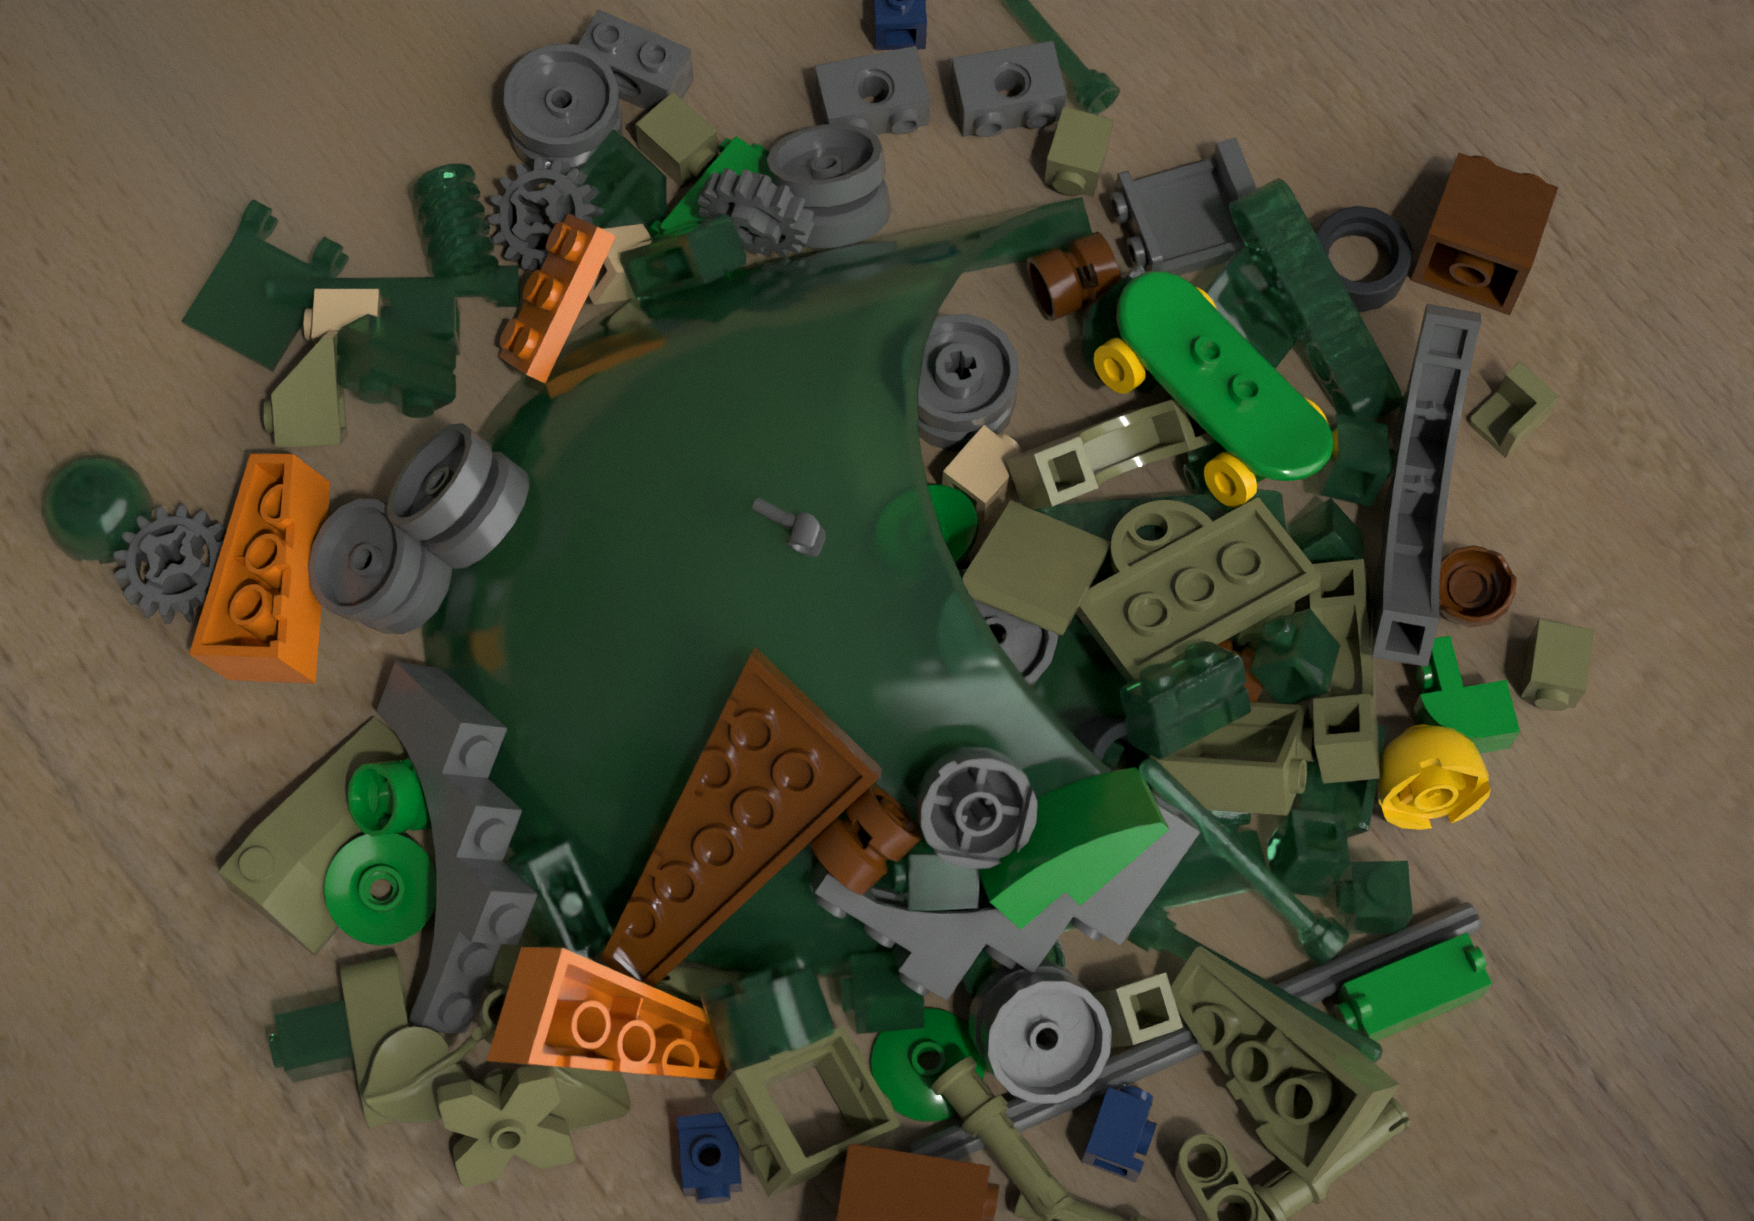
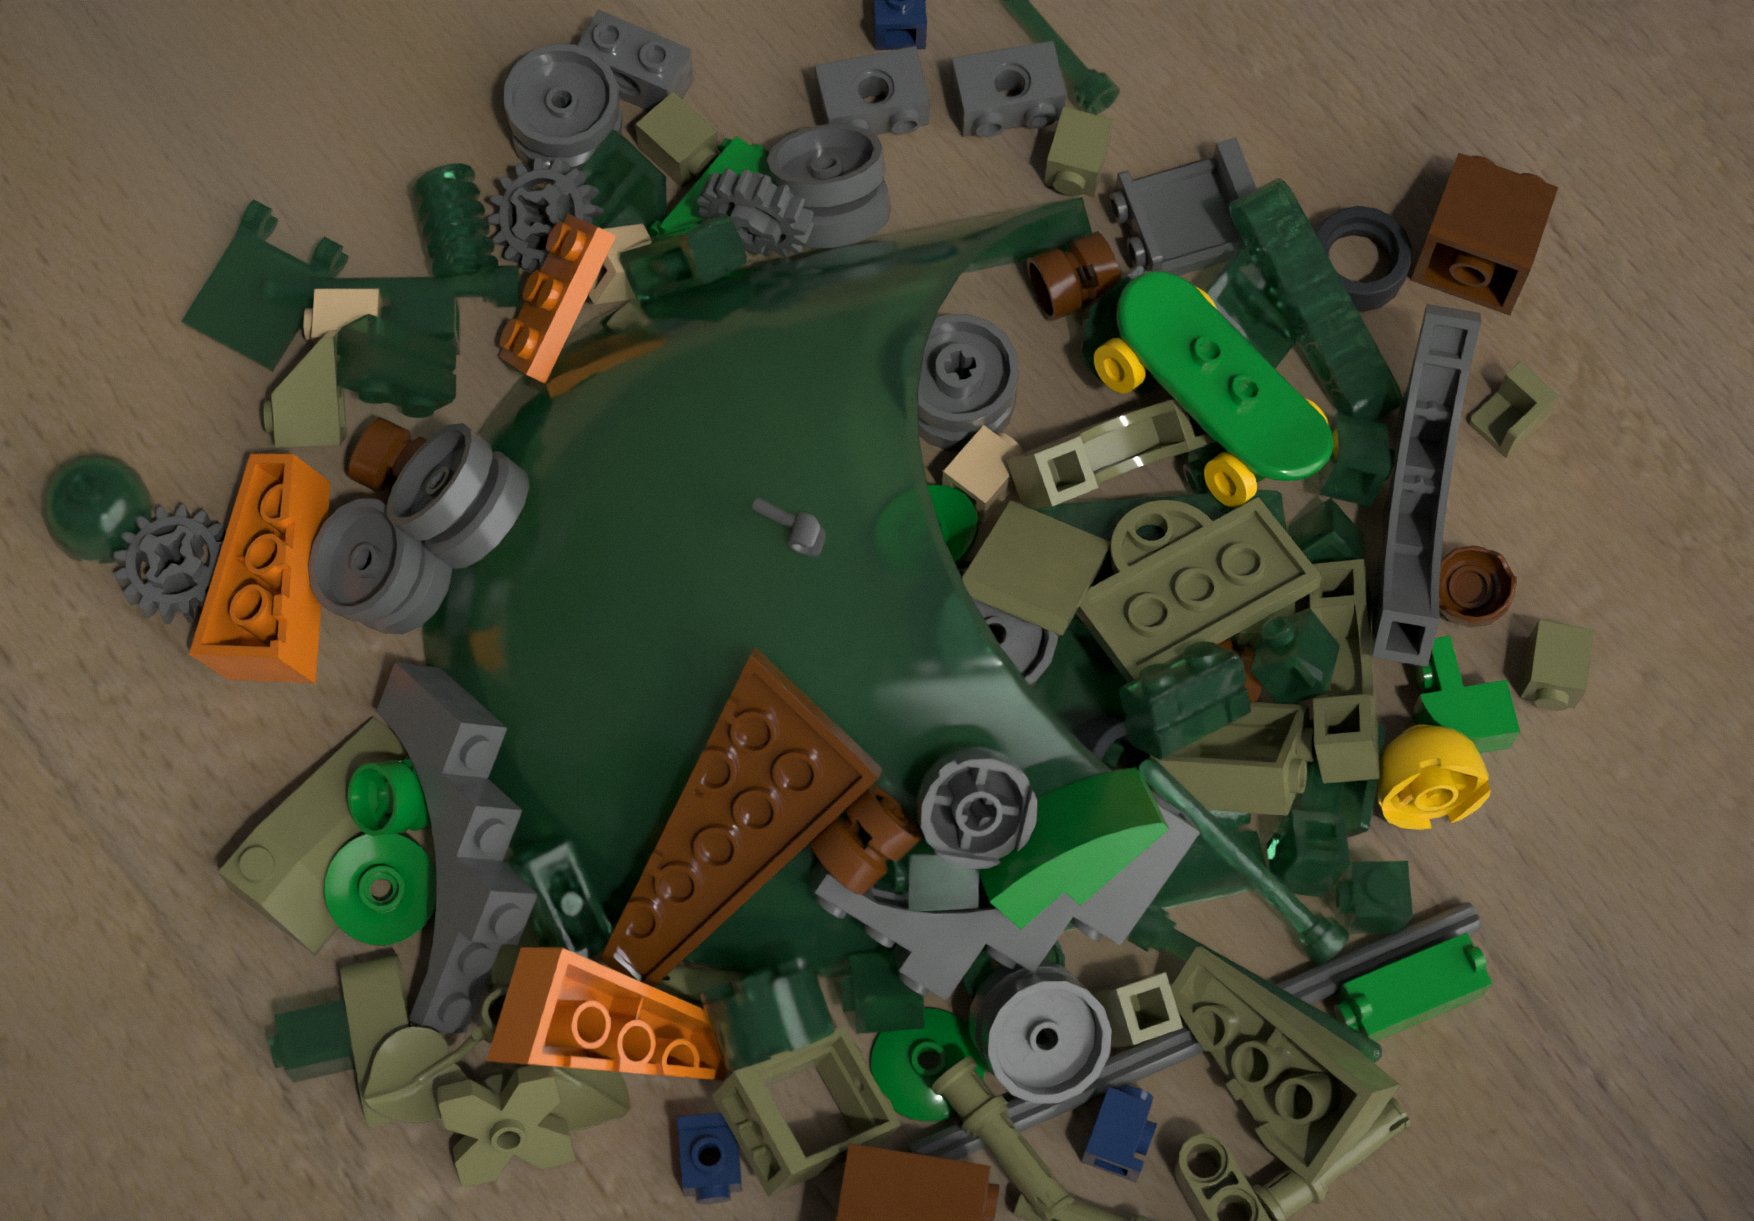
(382, 455): none -> reddish brown wheel

